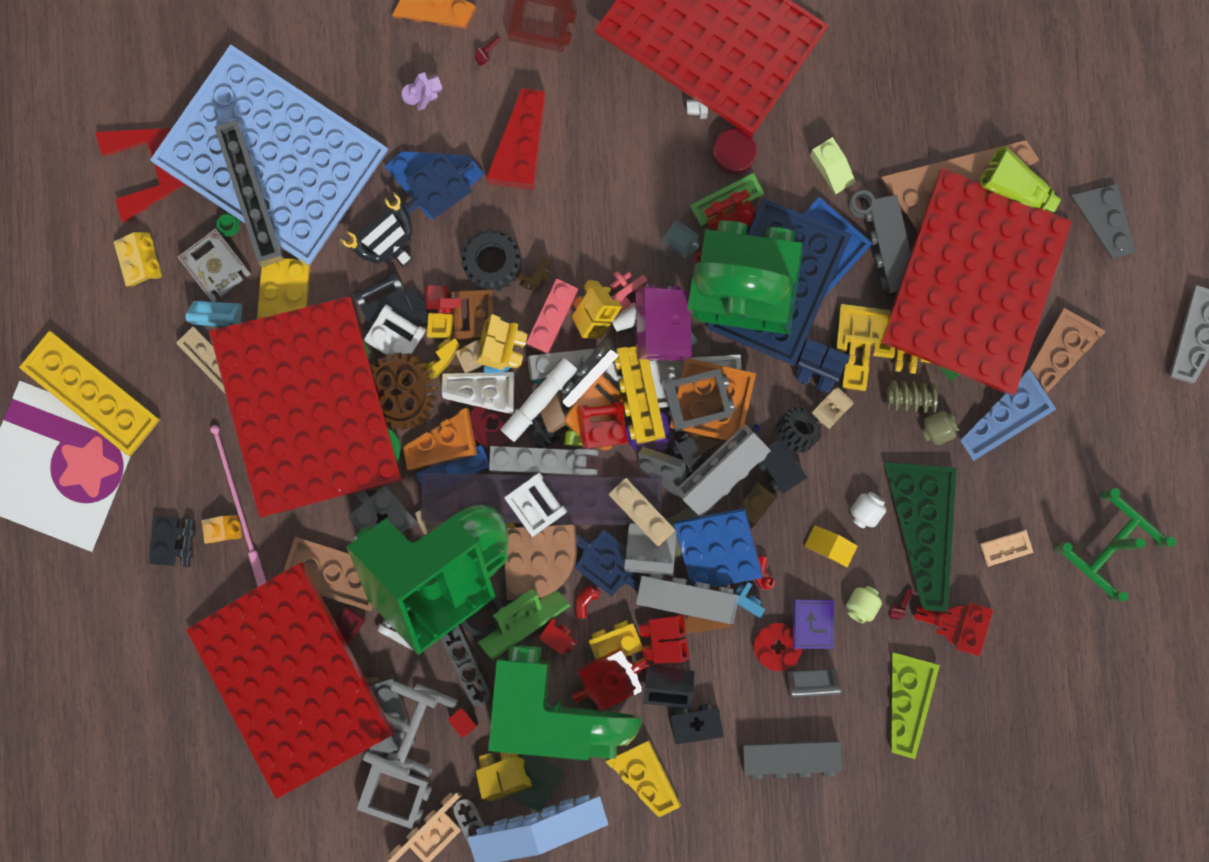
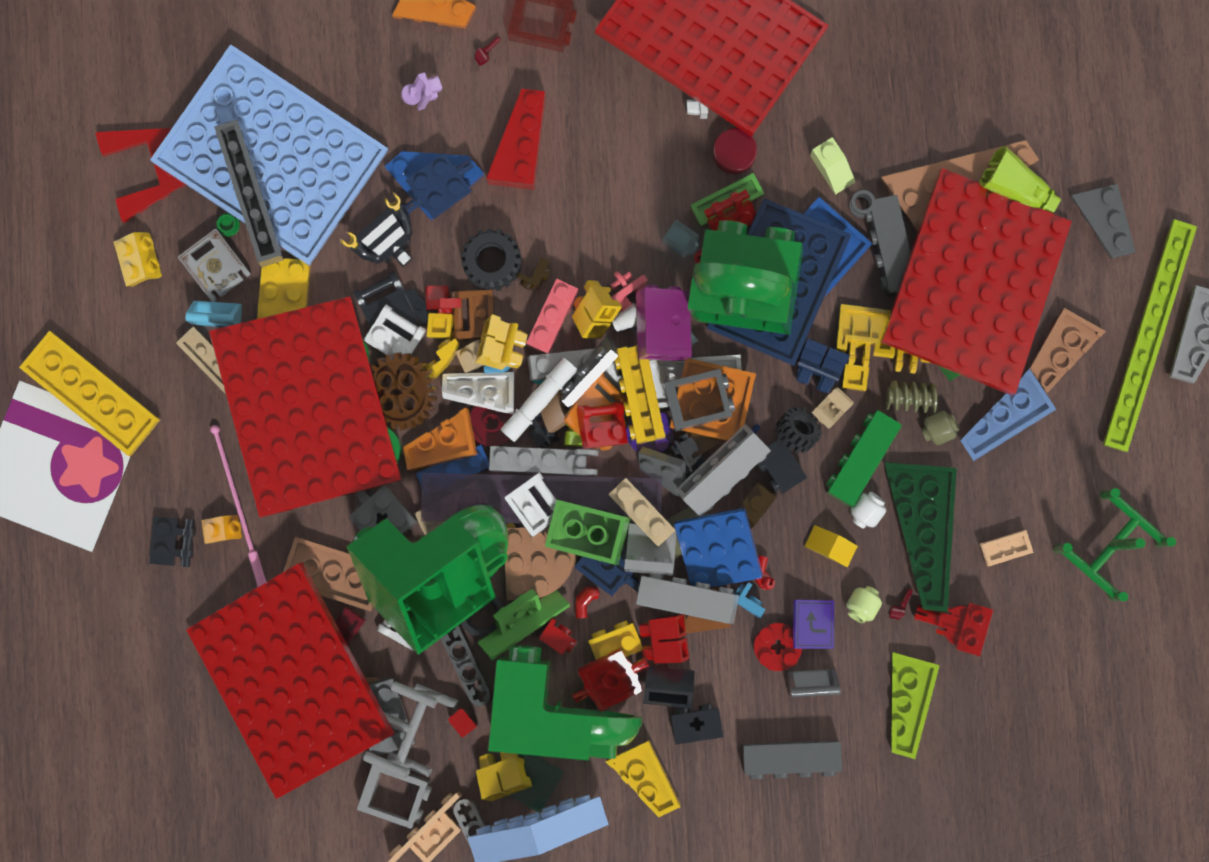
(587, 532): none -> bright green slope
(863, 458): none -> green brick
(1149, 335): none -> lime plate

